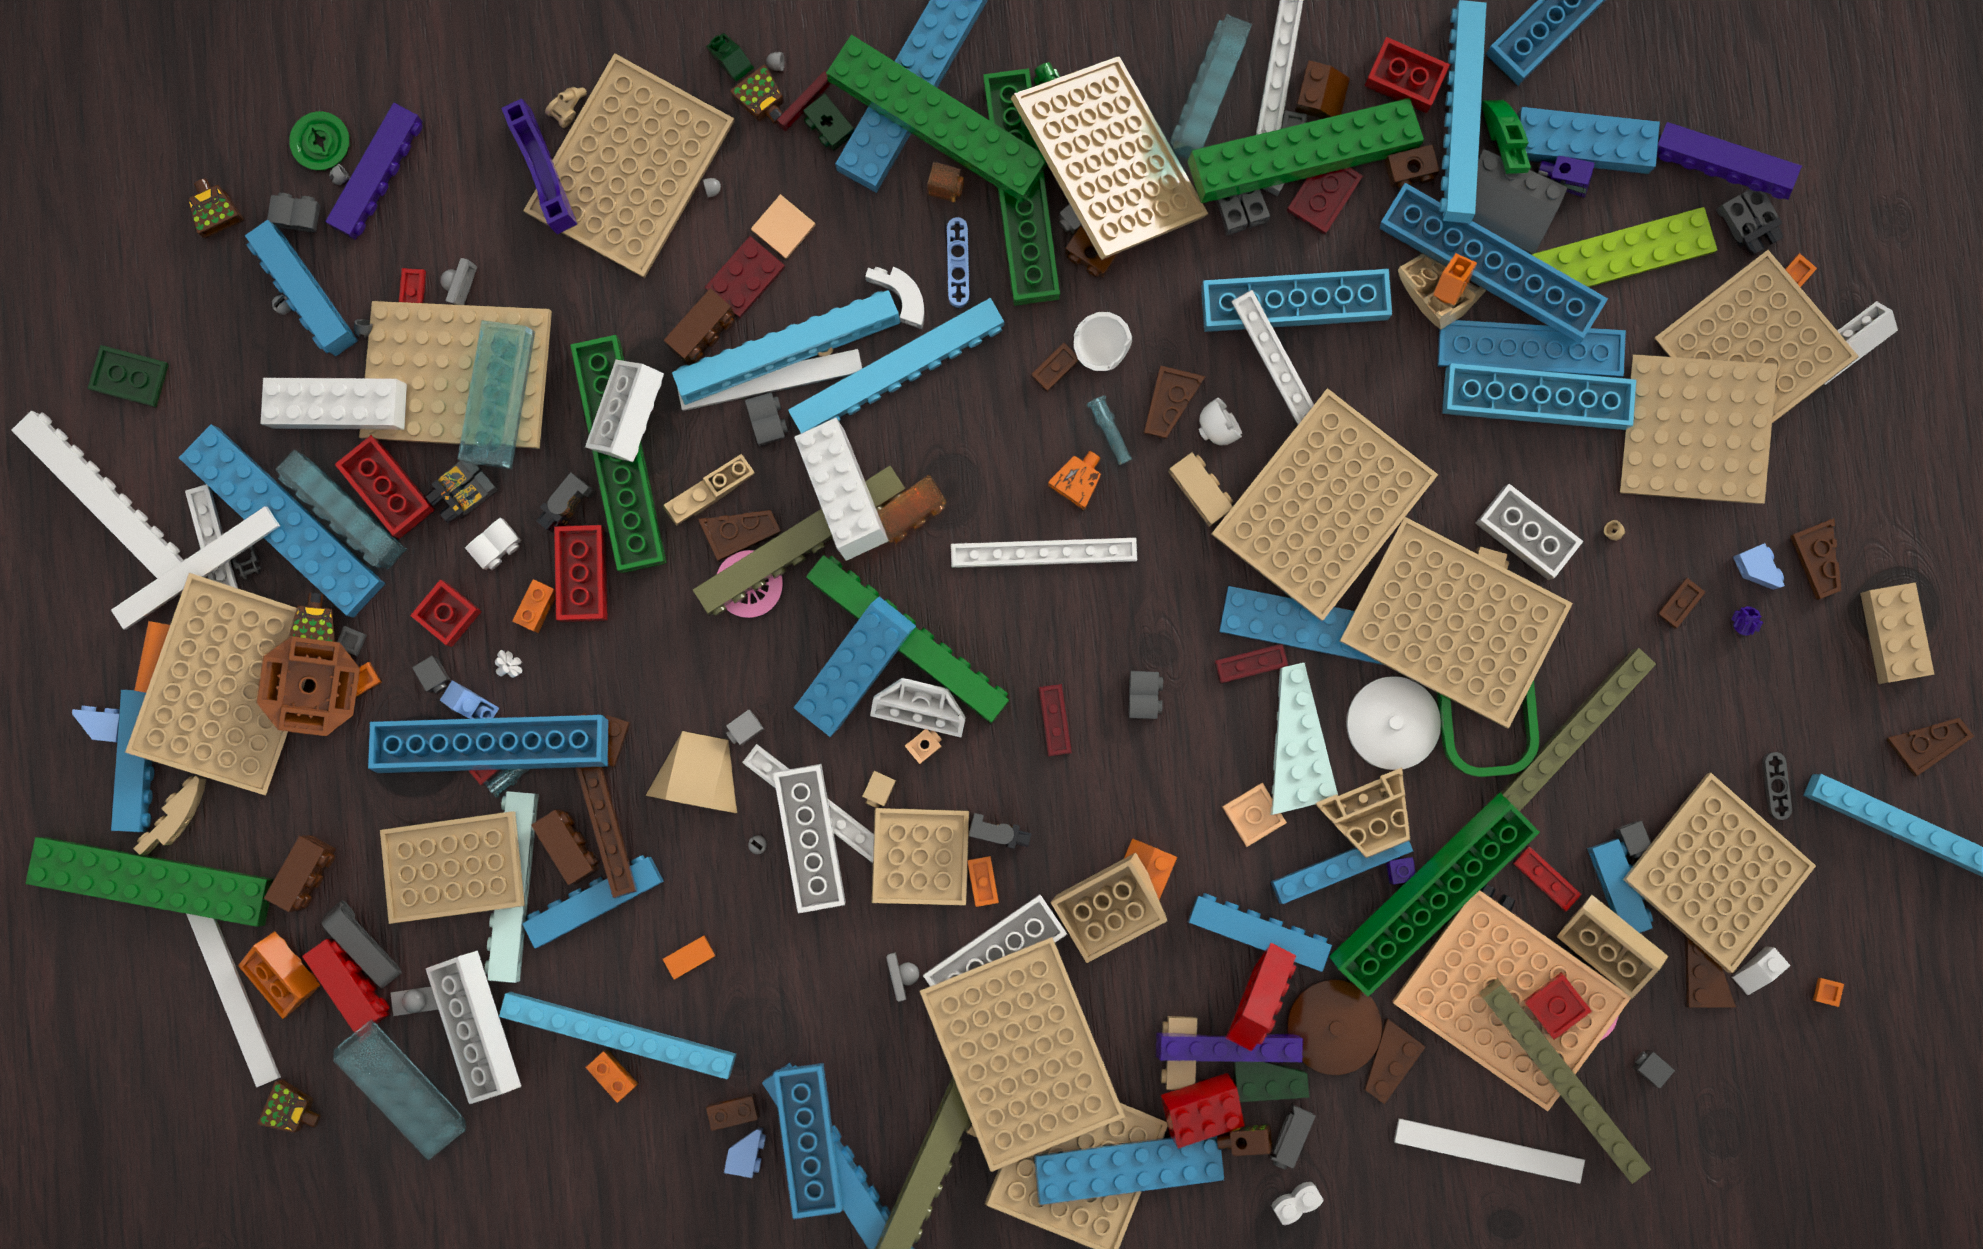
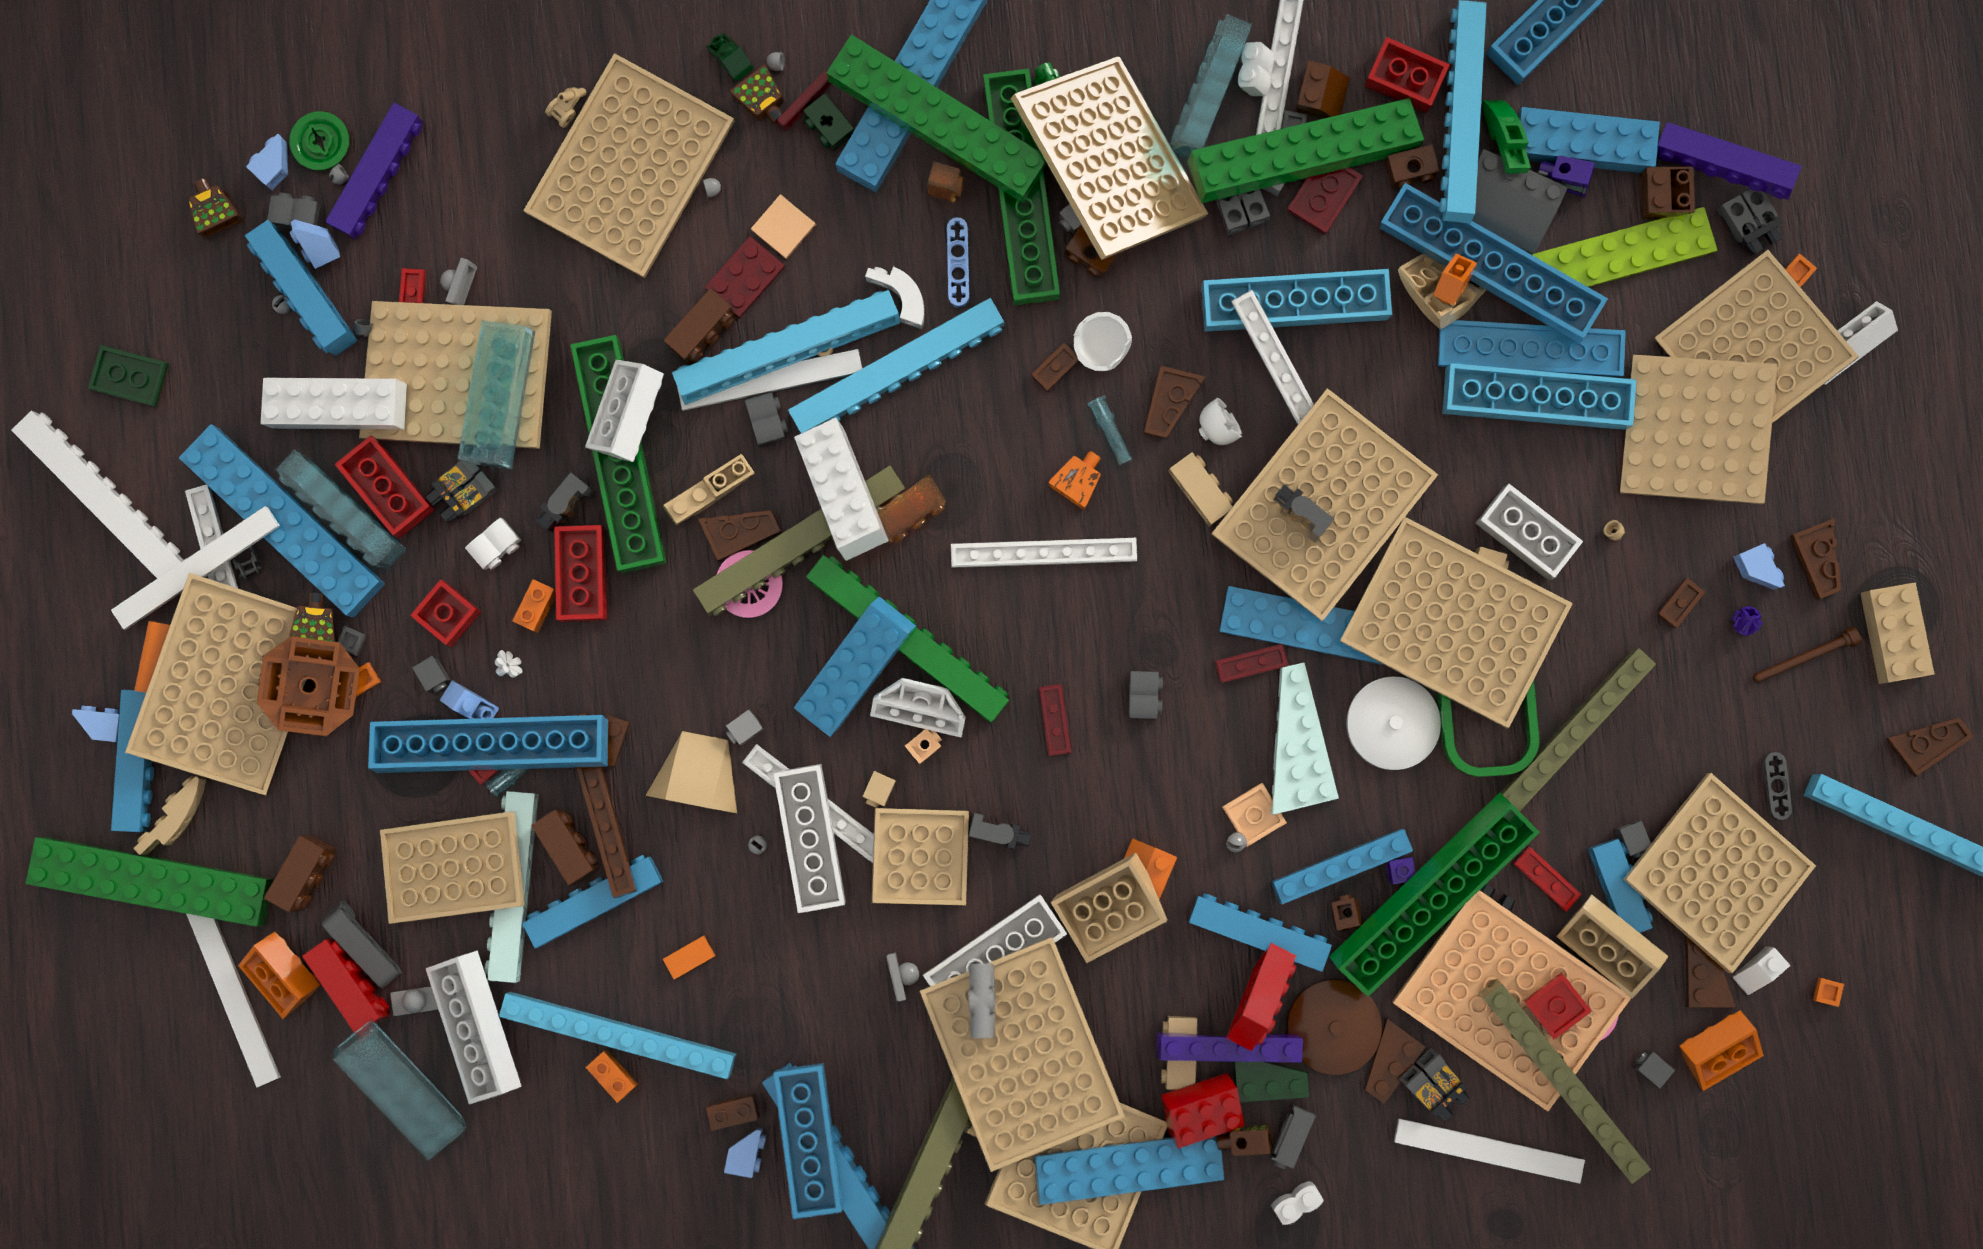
(271, 162): none -> light blue slope
(288, 1108): reddish brown torso -> none
(316, 243): none -> light blue slope
(547, 182): dark purple arch -> none
(982, 1001): none -> light grey connector
(983, 881): orange plate -> none
(1236, 839): none -> light grey hinge
(1257, 65): none -> white brick
(1304, 511): none -> dark grey hips
(1343, 922): none -> reddish brown brick
(1371, 815): tan wedge -> none
(1440, 1091): none -> hips
(1667, 192): none -> reddish brown slope
(1722, 1050): none -> orange slope
(1849, 638): none -> reddish brown piece

